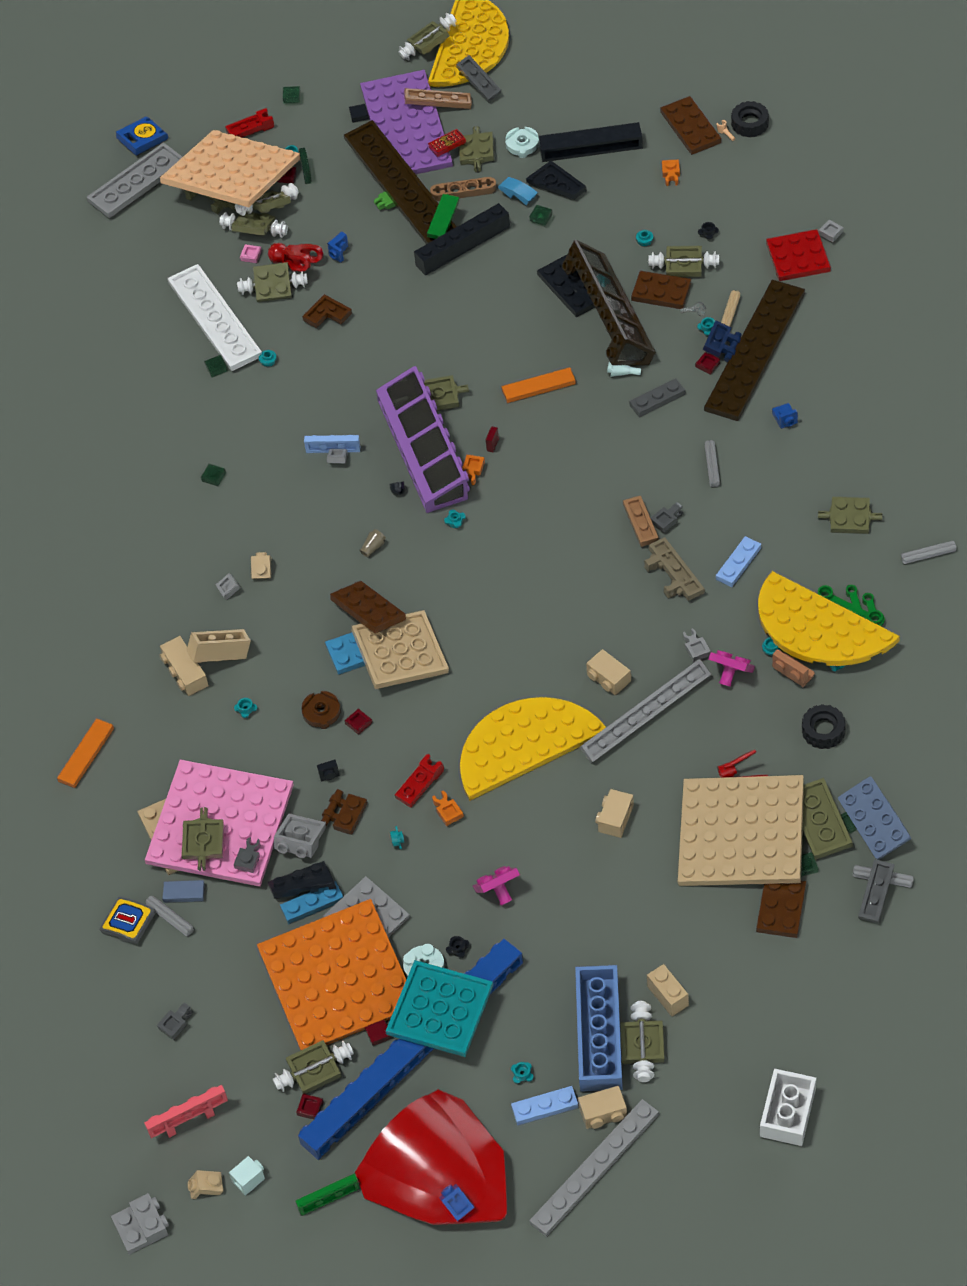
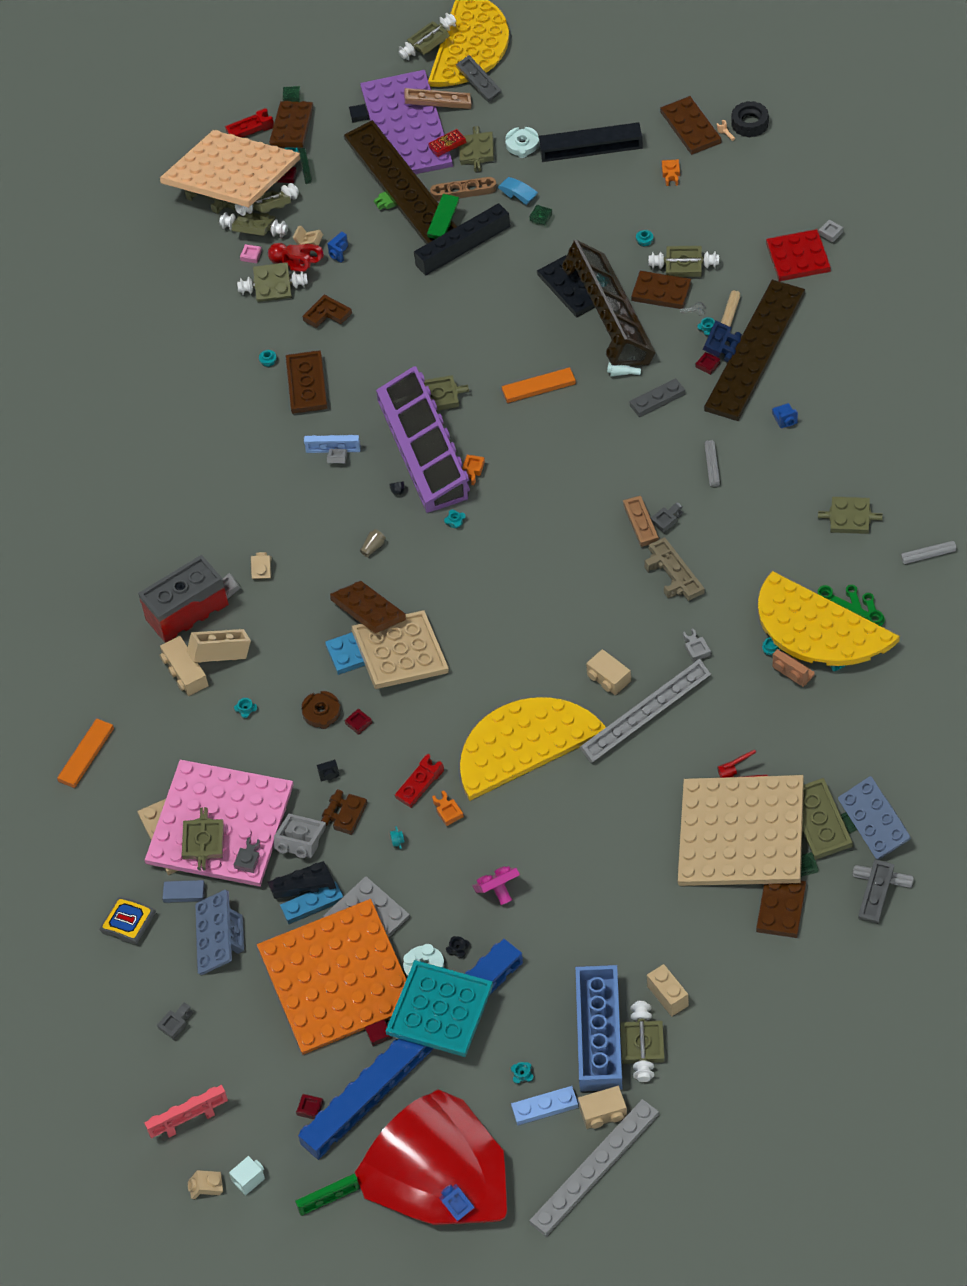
(133, 181): light grey plate -> none
(140, 1223): light grey plate -> none
(144, 132): blue container -> none
(170, 916): light grey axle -> none
(183, 598): none -> dark grey piece
(213, 475): clear green plate -> none
(214, 317): white plate -> none
(216, 366): clear green plate -> none
(217, 932): none -> sand blue bracket
(291, 124): none -> reddish brown plate
(303, 237): none -> tan bracket
(306, 382): none -> reddish brown plate
(313, 1067): olive plate -> none
(492, 439): dark red tile -> none
(557, 180): black wing -> none
(615, 813): tan brick -> none
(708, 230): black plate -> none
(730, 665): dark pink plate -> none
(738, 561): light blue plate -> none
(788, 1107): white brick -> none
(824, 712): black tyre -> none

